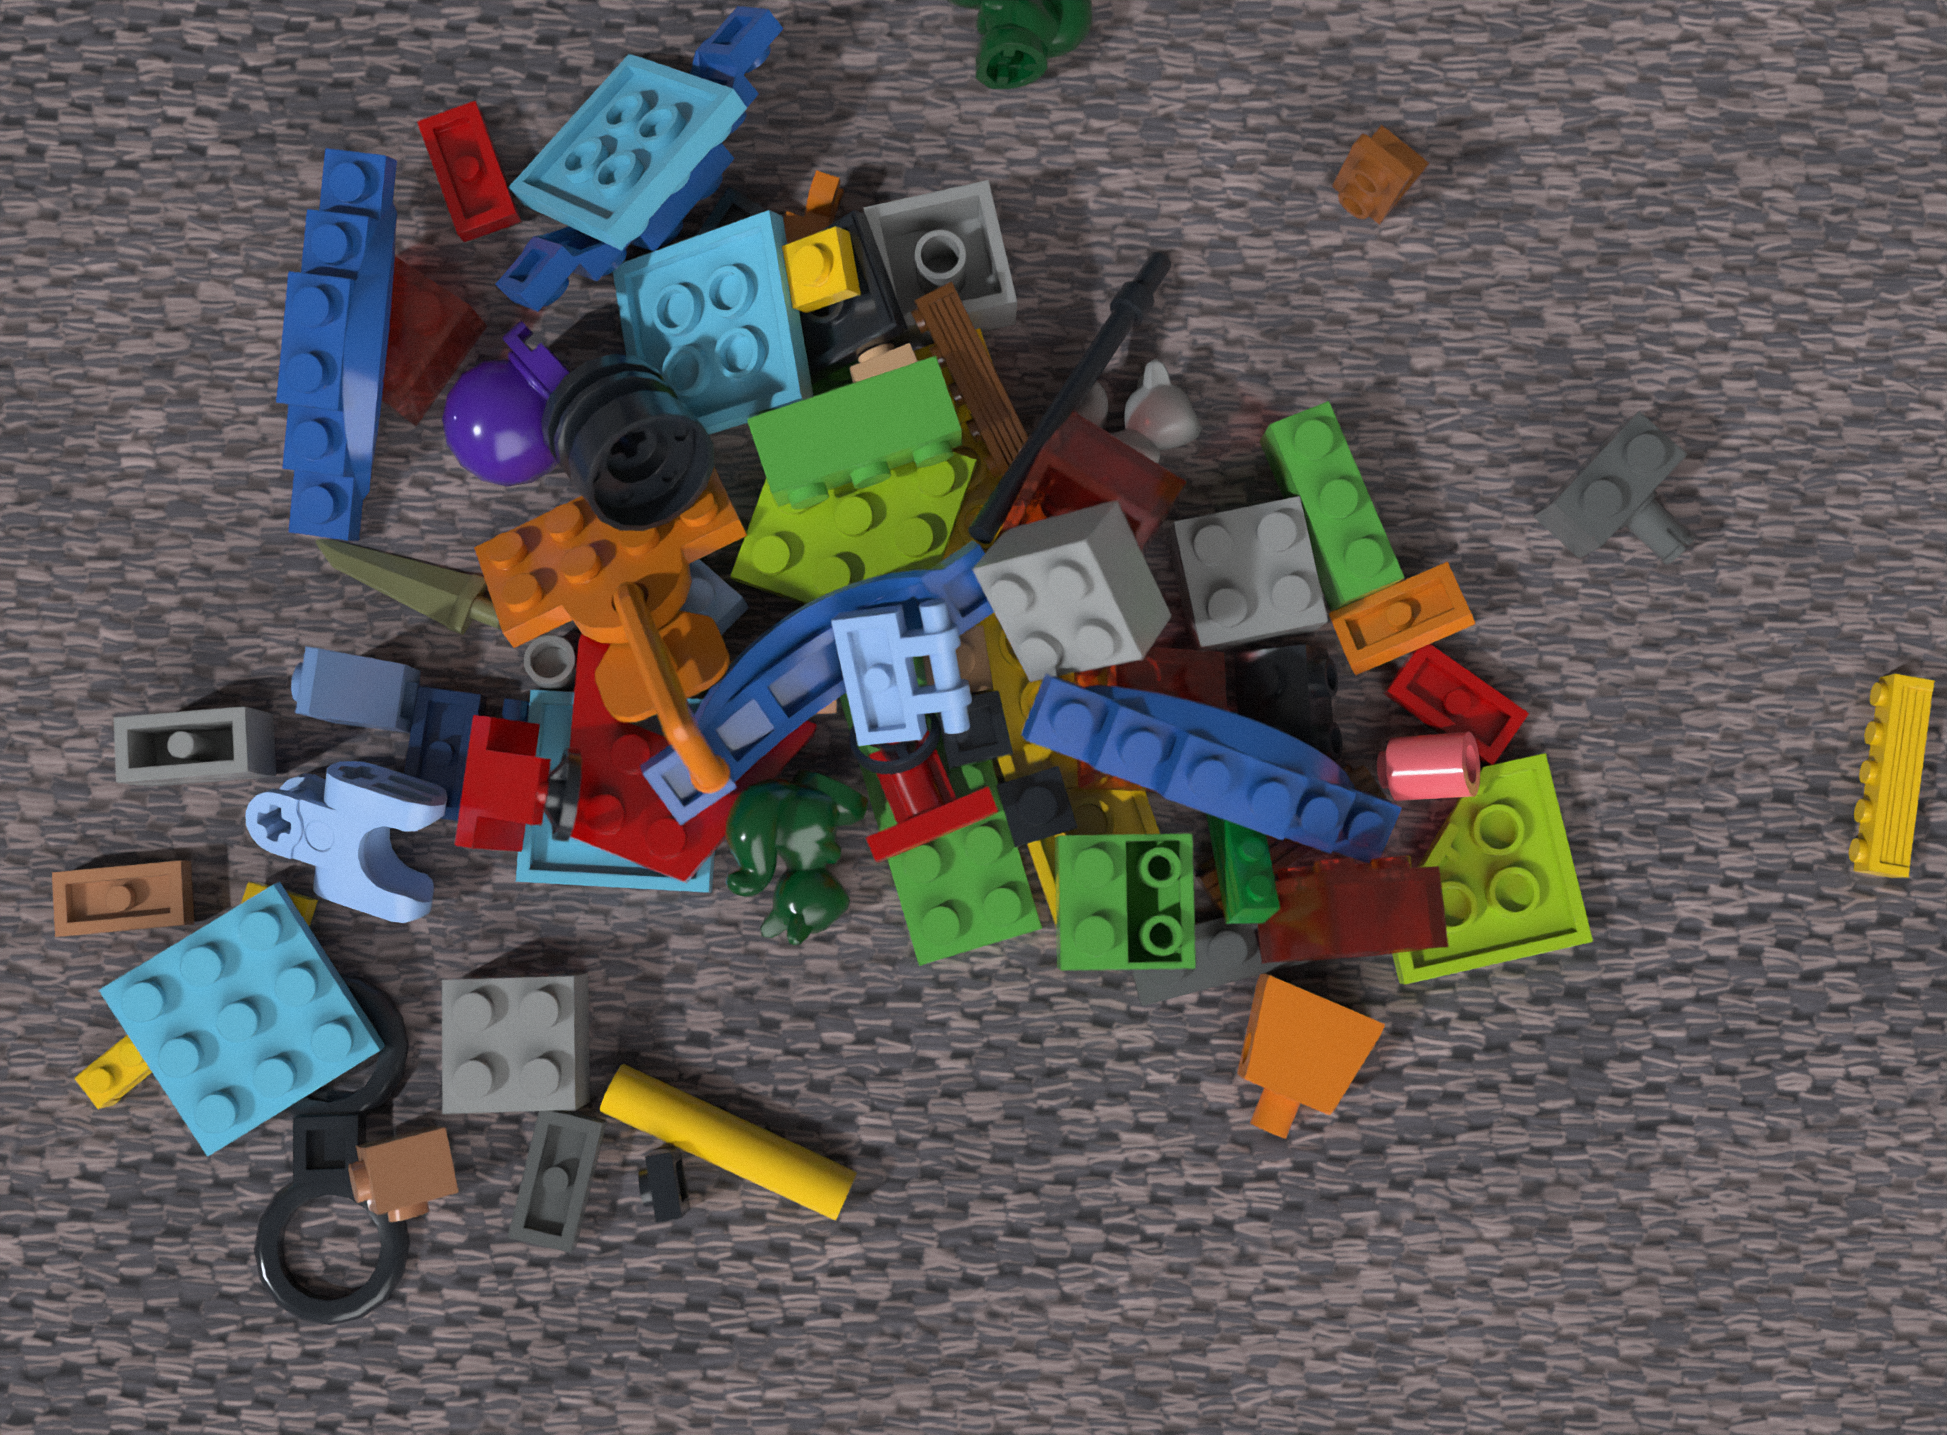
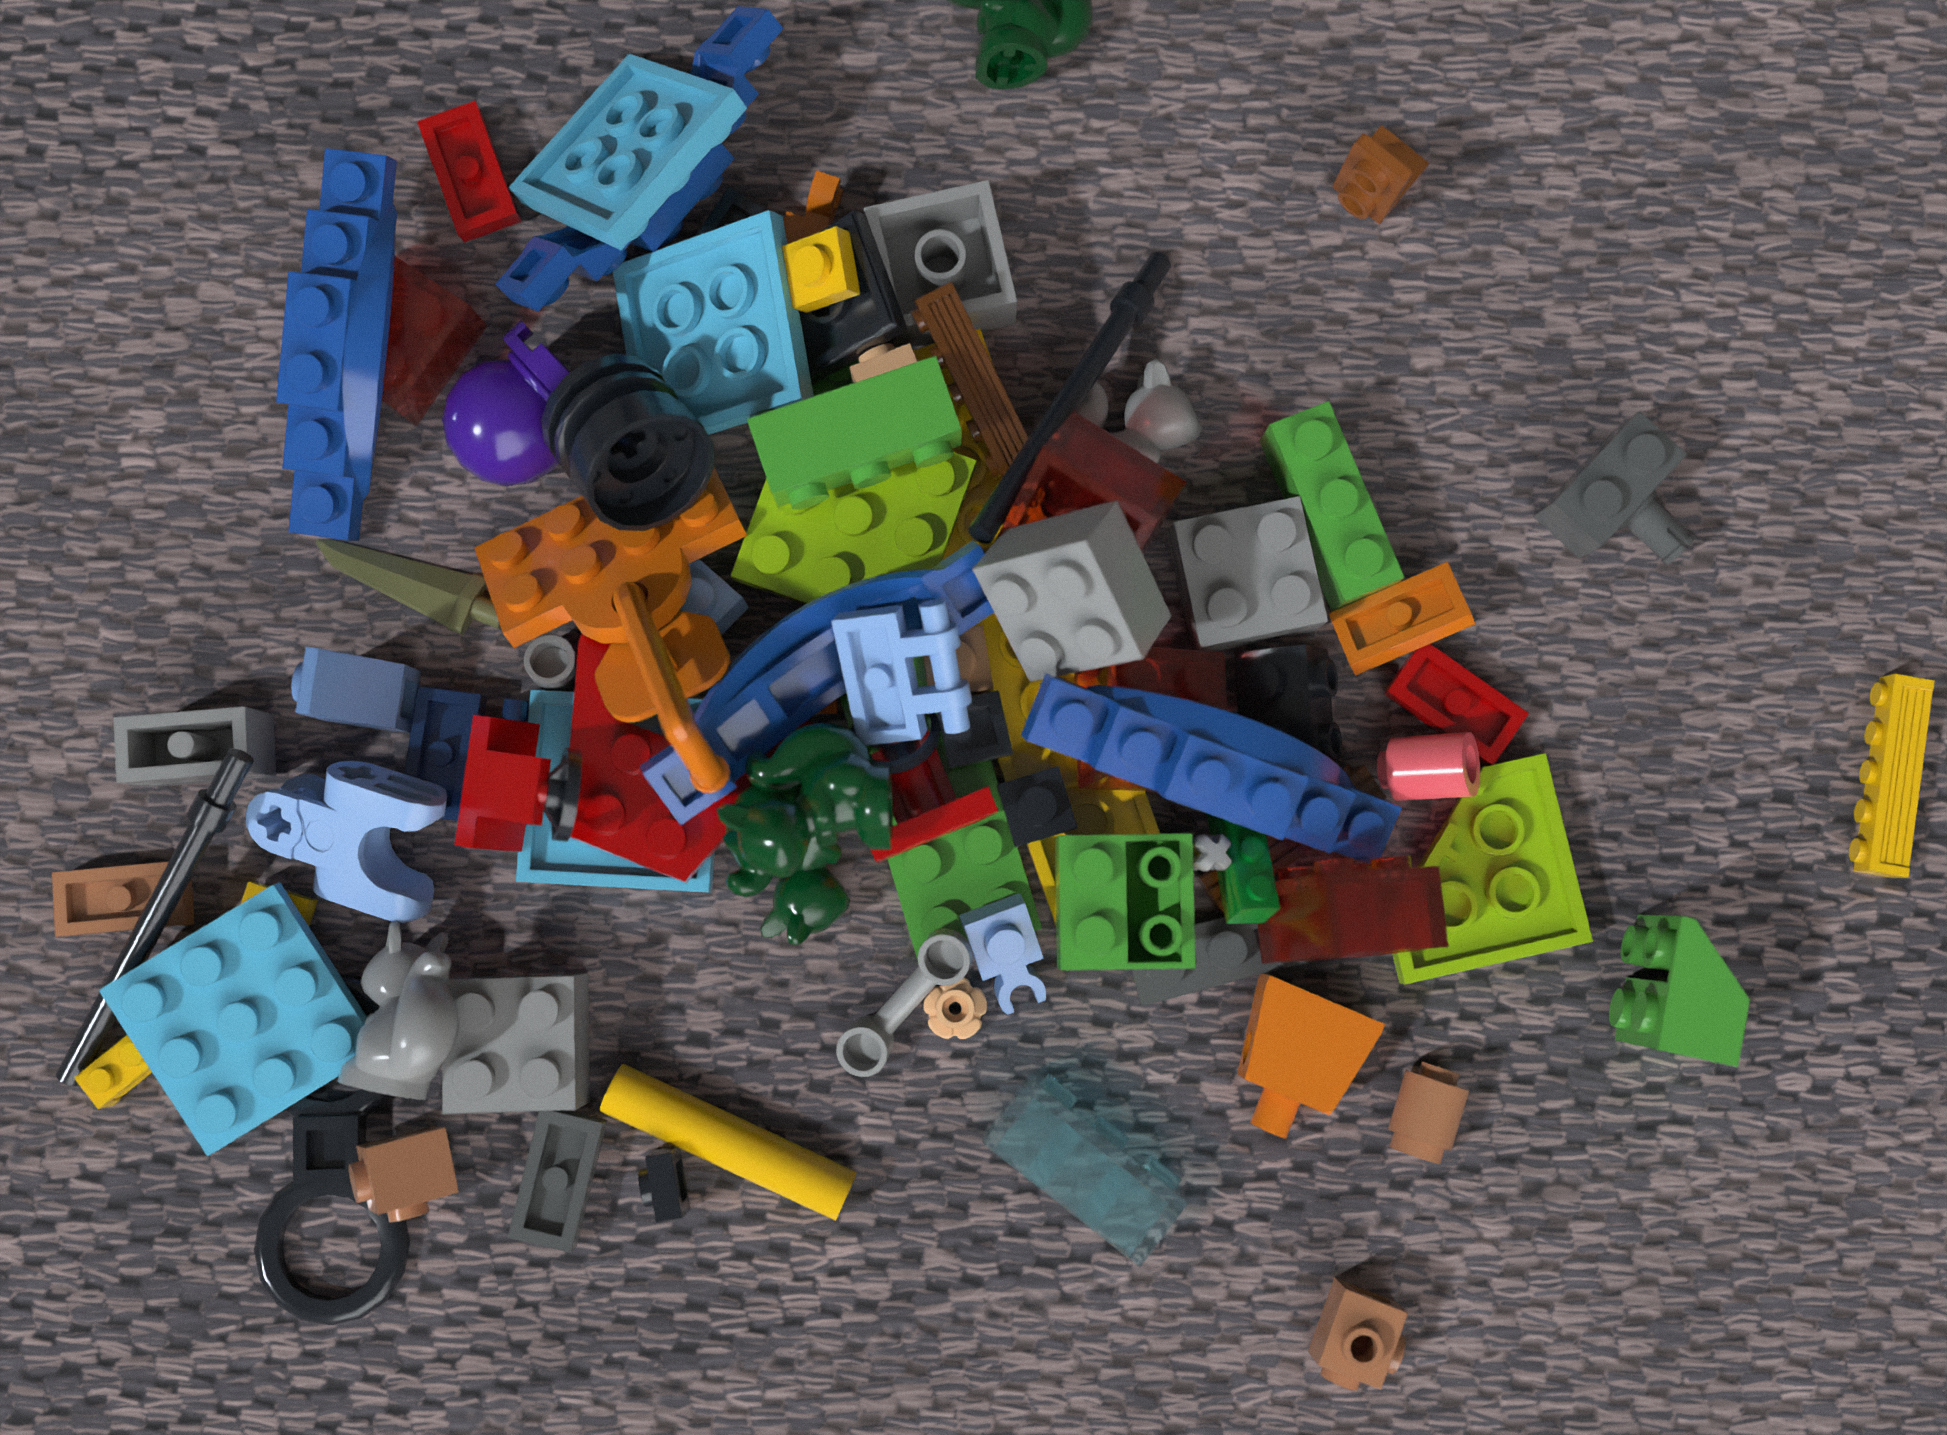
(207, 815): none -> black bar
(415, 1020): none -> light grey animal
(836, 796): none -> dark green animal
(941, 961): none -> light grey bar
(965, 1023): none -> light nougat plate
(1004, 946): none -> medium blue plate
(1086, 1167): none -> clear light blue brick
(1210, 852): none -> light grey axle
(1358, 1336): none -> nougat brick
(1427, 1113): none -> nougat brick
(1699, 1007): none -> bright green slope

